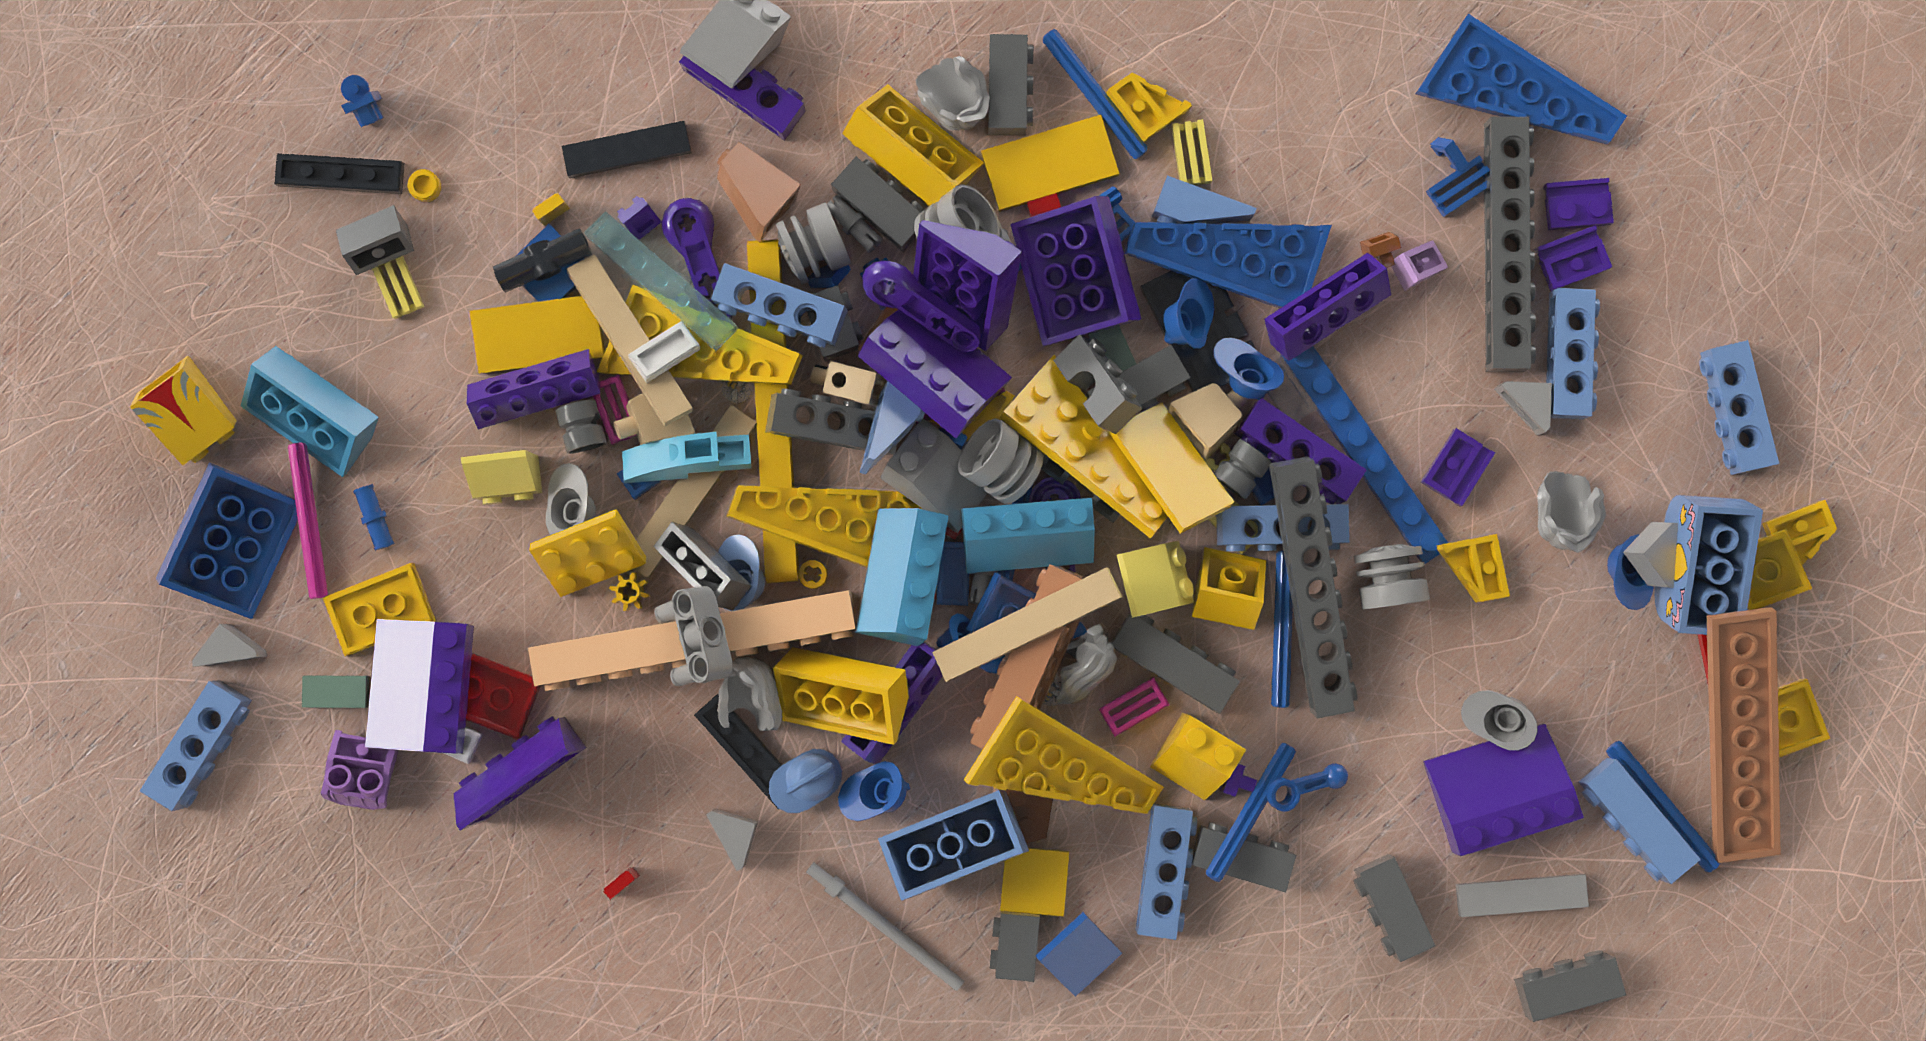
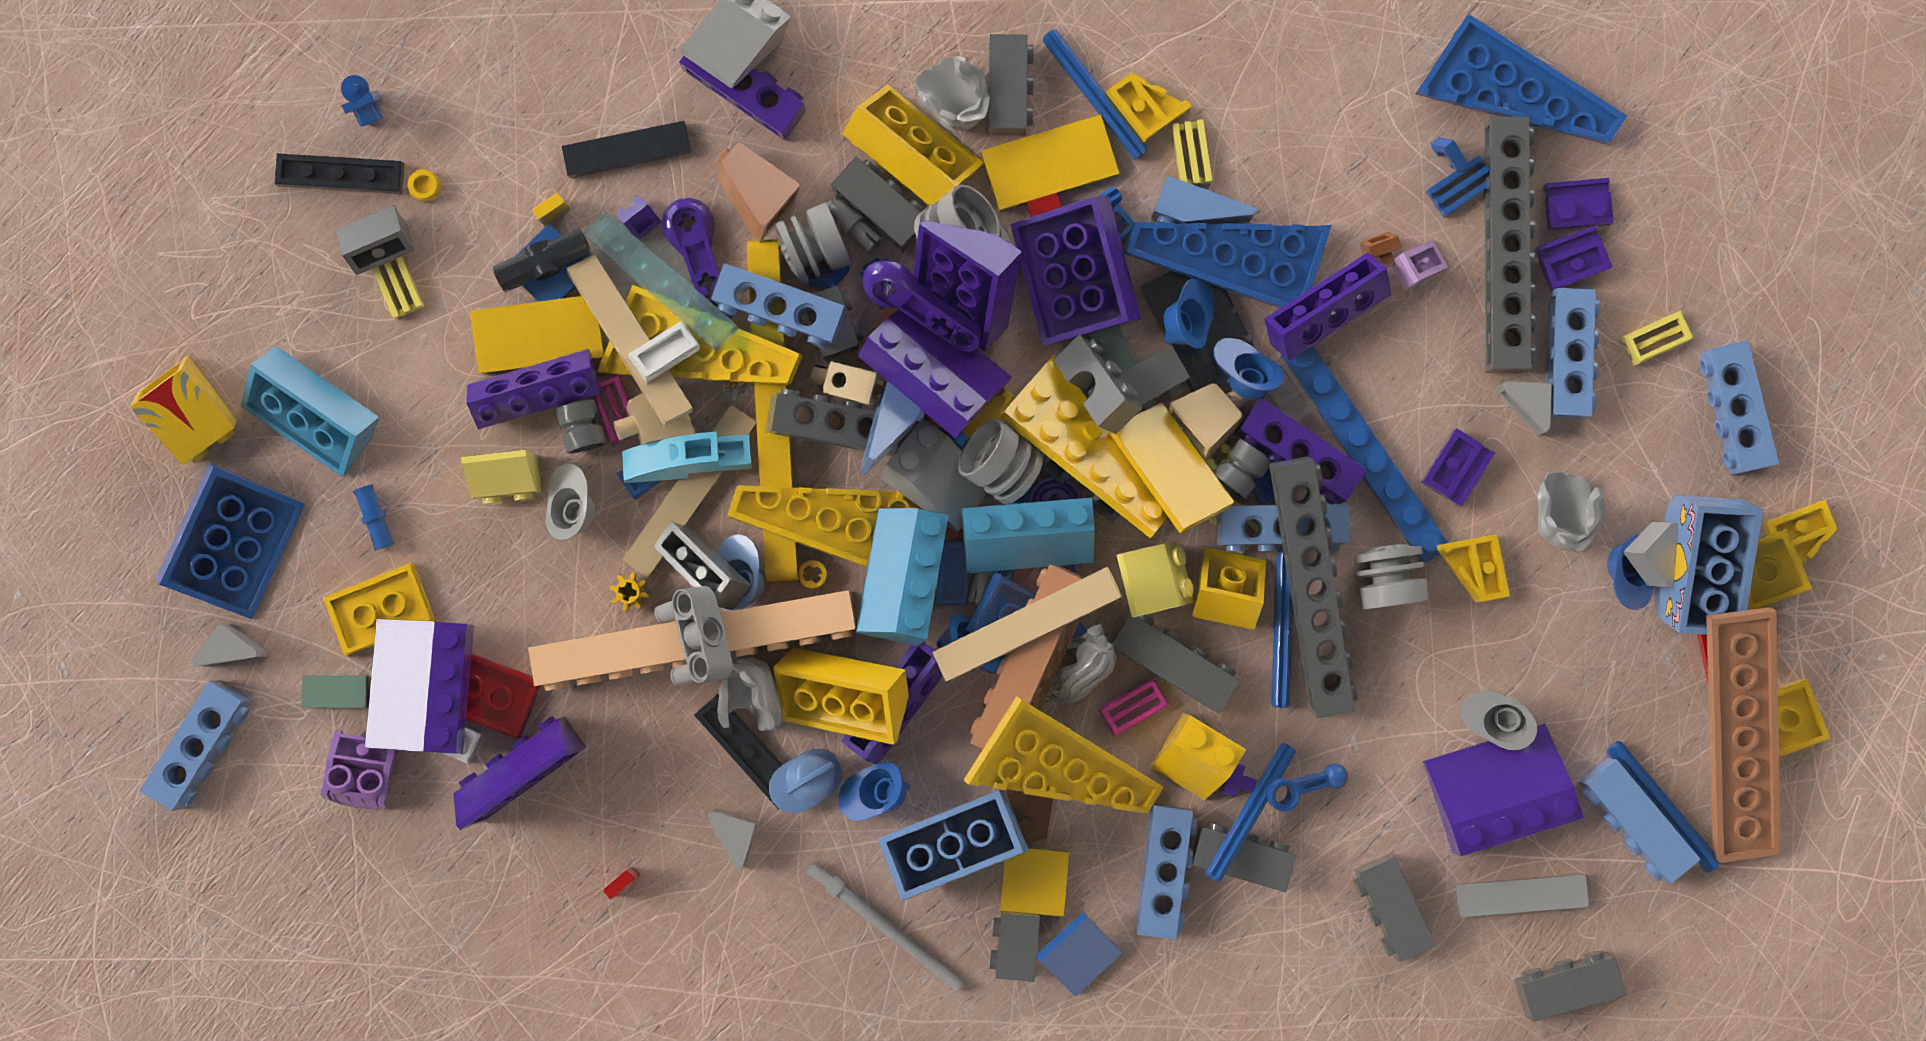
(307, 520): dark pink axle -> none
(588, 553): yellow plate -> none
(1633, 348): none -> light yellow tile

